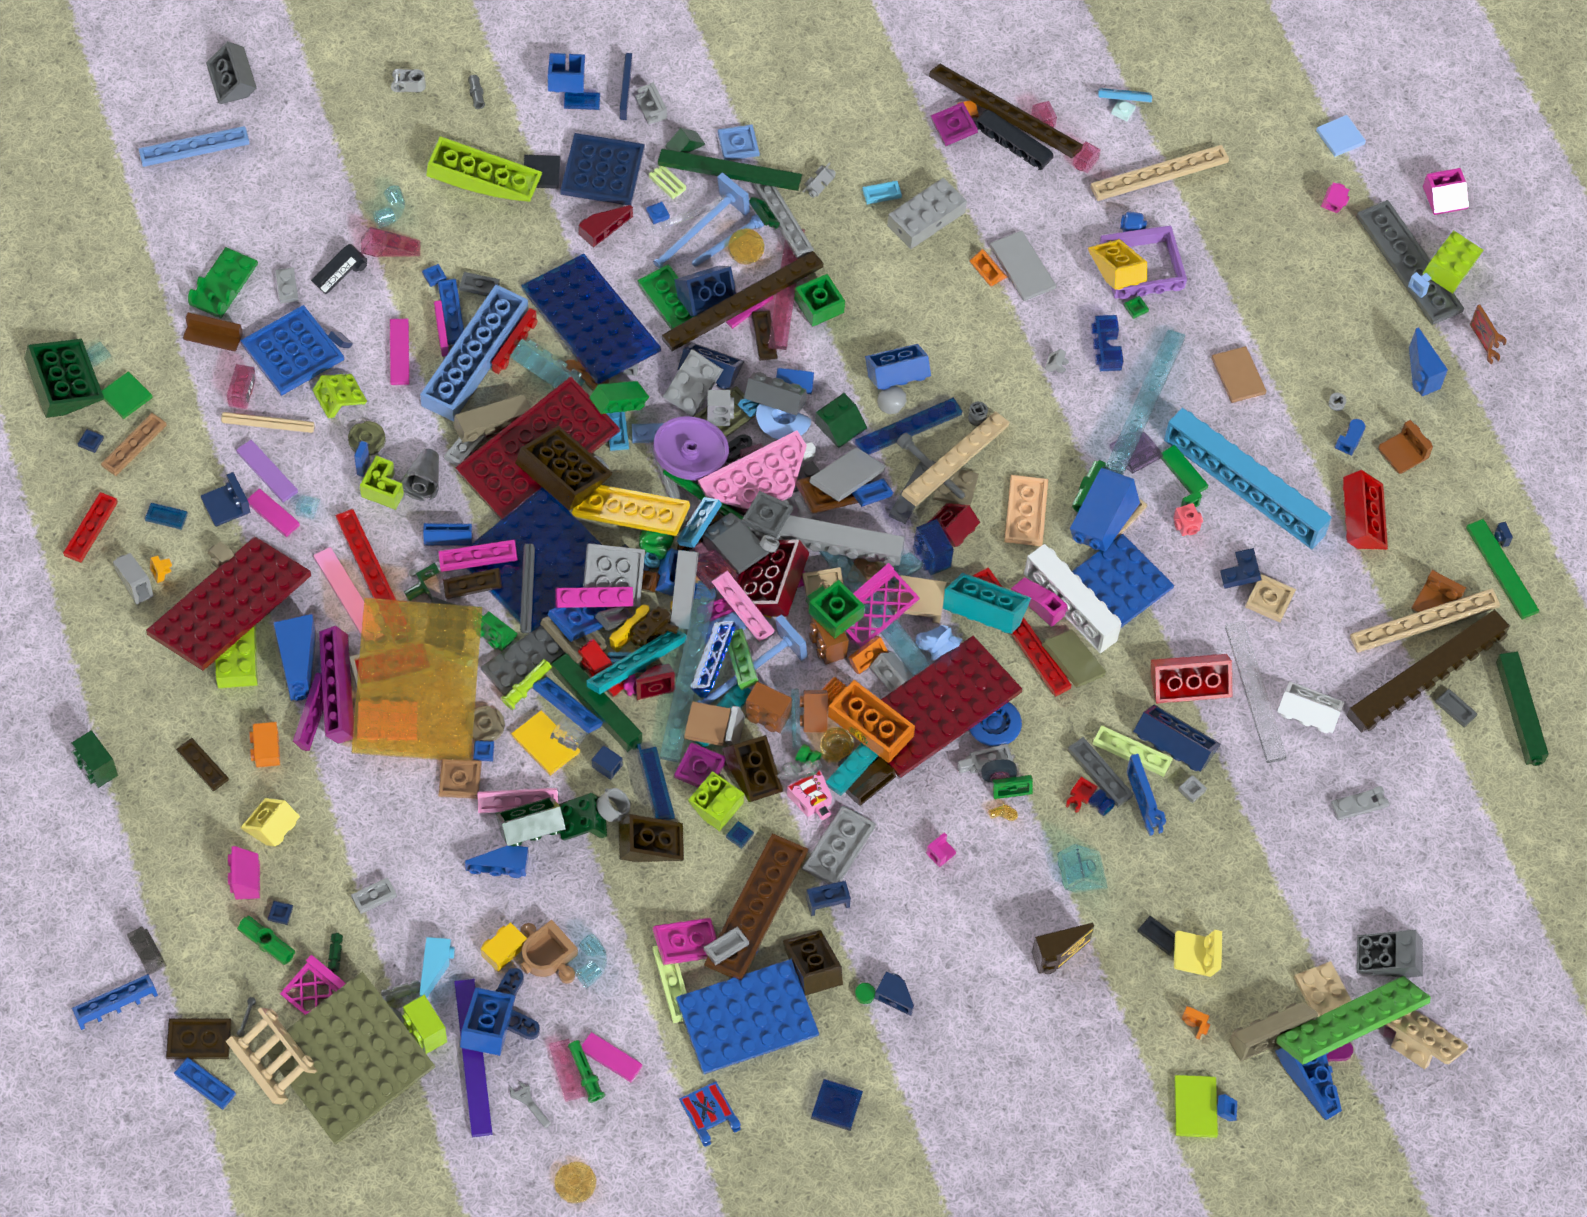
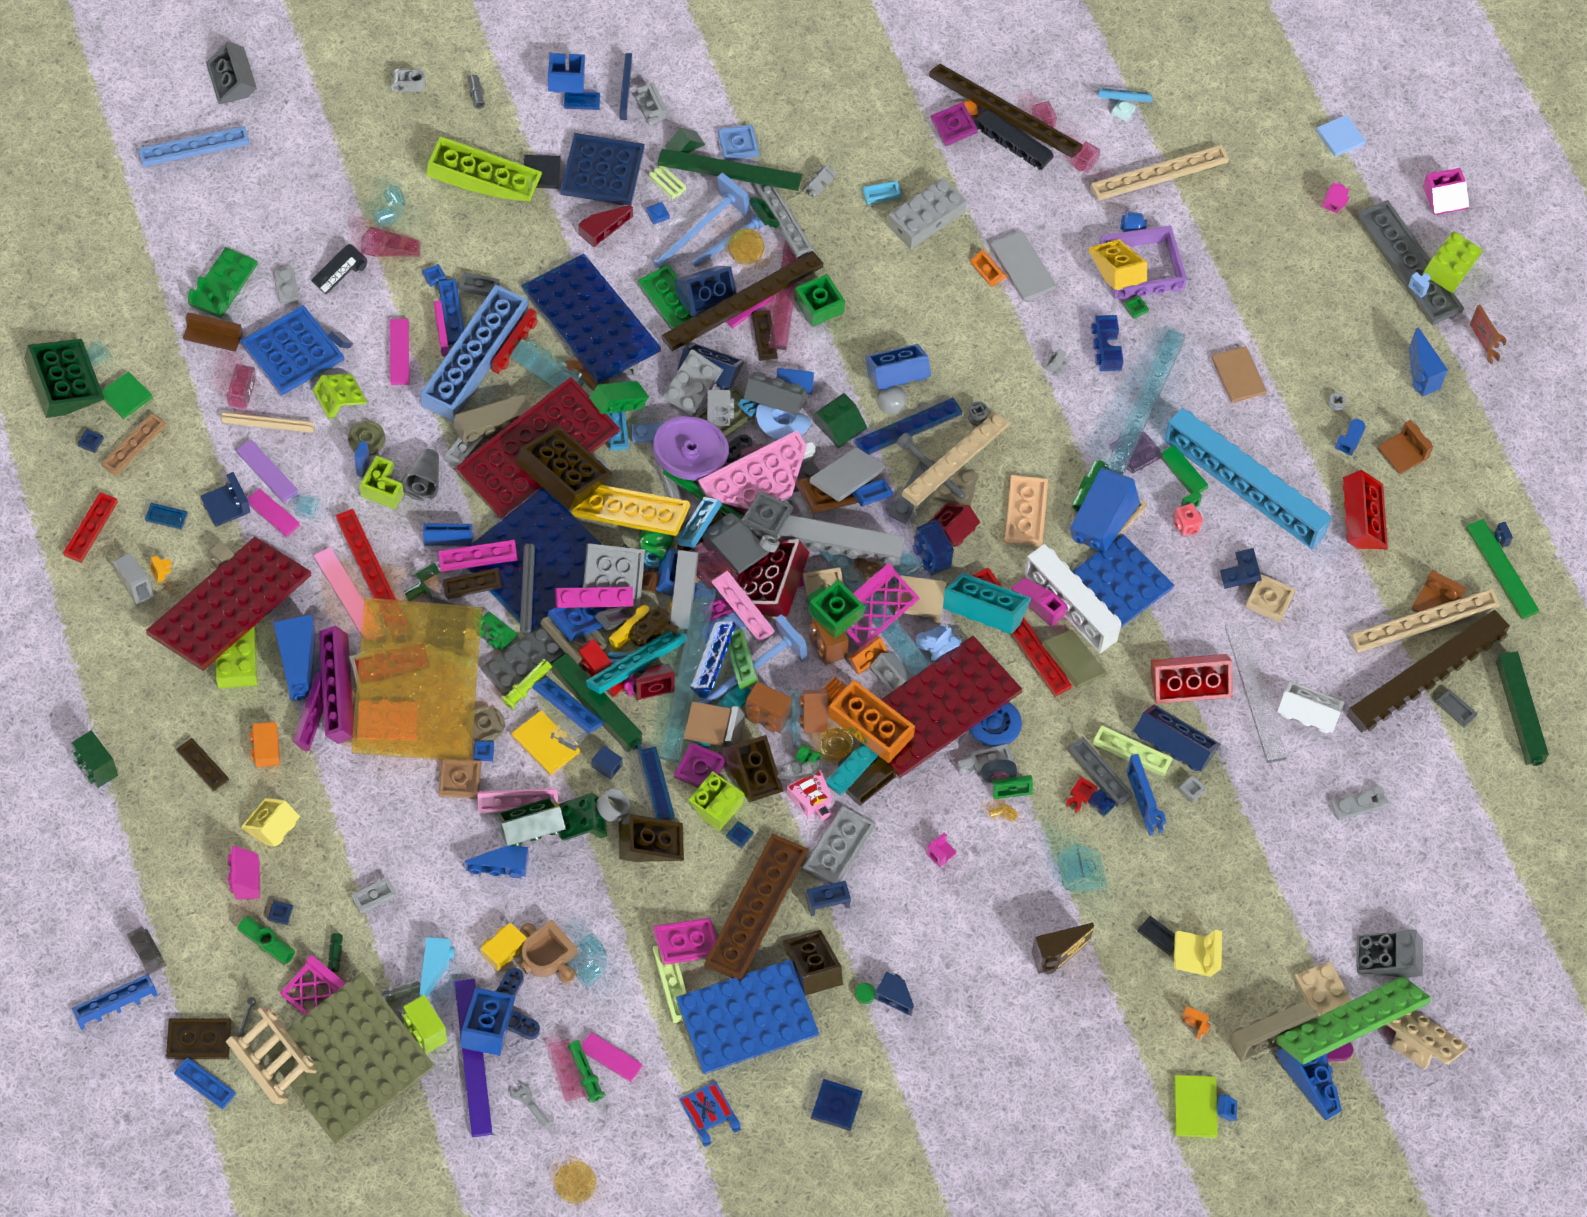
(726, 945): light grey tile -> none

